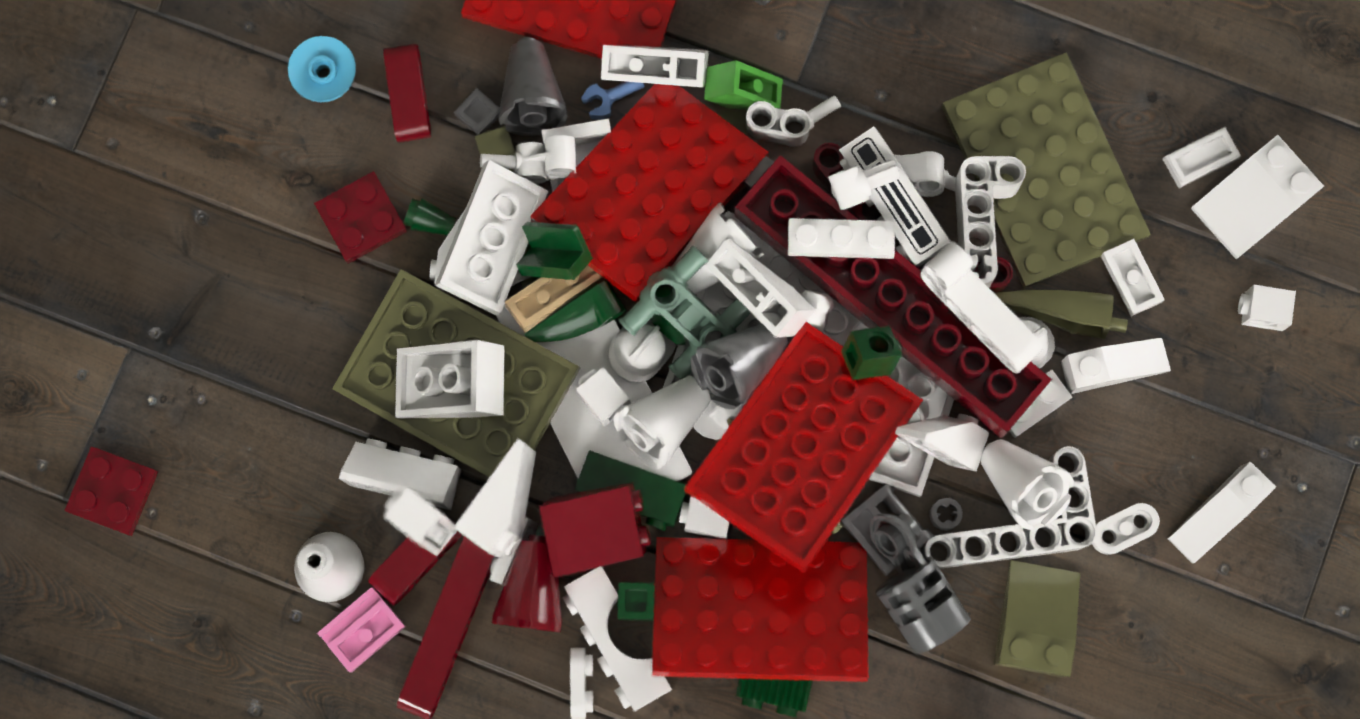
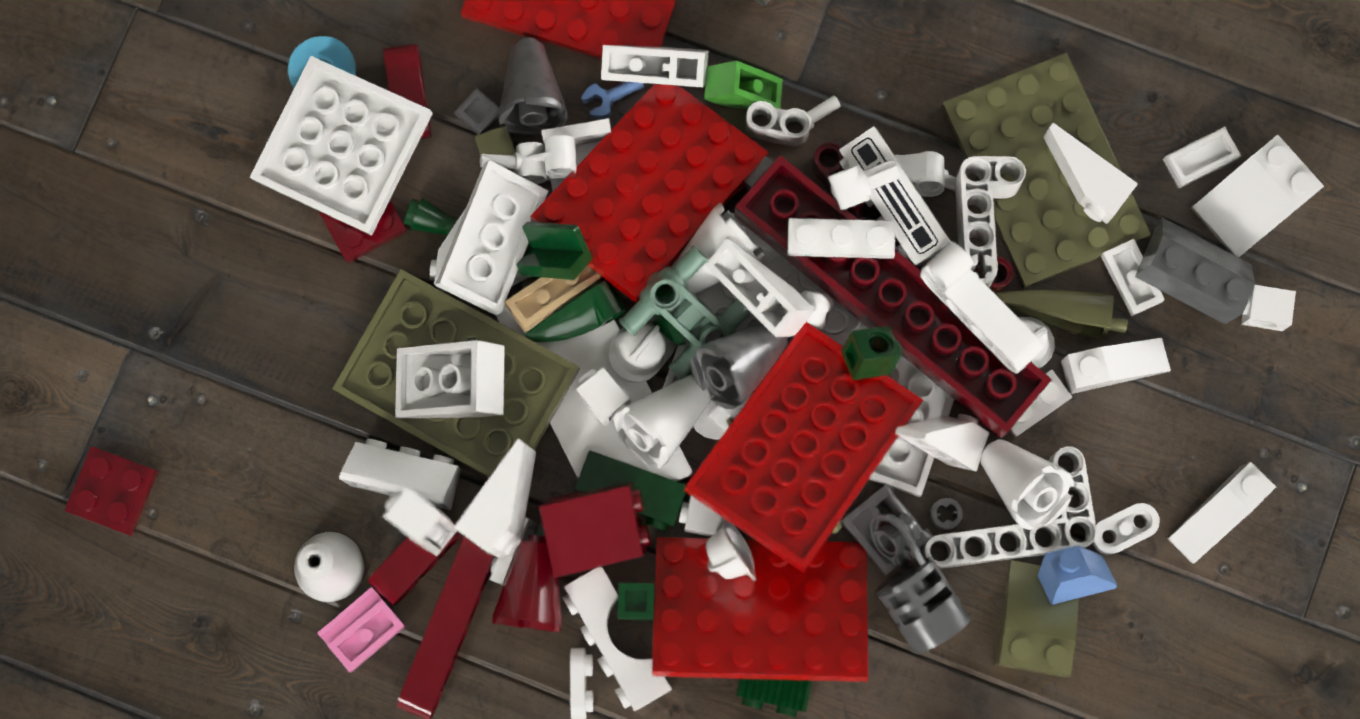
(341, 145): none -> white plate
(729, 553): none -> white piece
(1074, 574): none -> medium blue slope
(1091, 178): none -> white slope
(1196, 272): none -> dark grey slope

